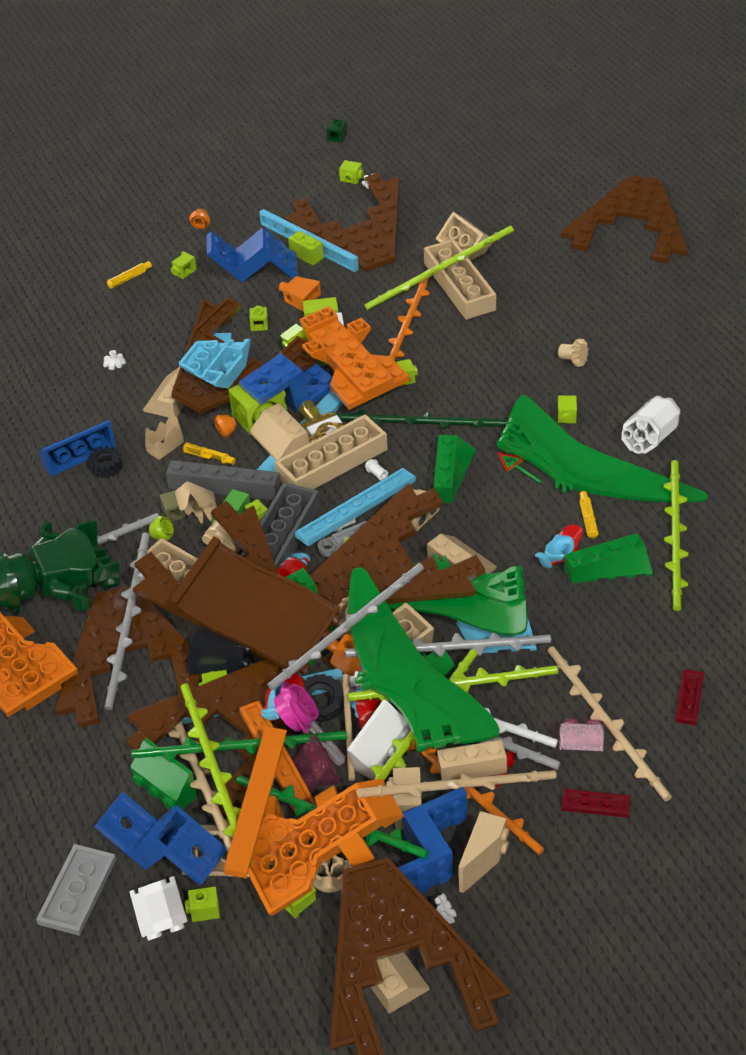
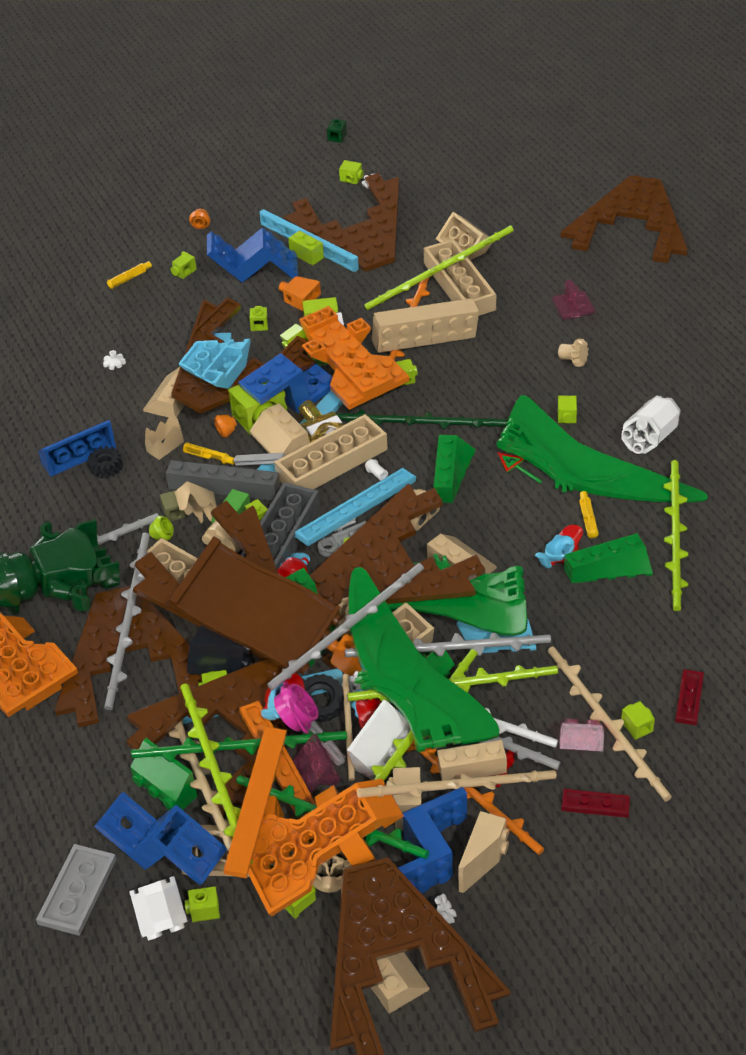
(257, 459): none -> light grey axle
(424, 325): none -> tan brick
(573, 302): none -> clear pink bracket
(638, 720): none -> lime brick

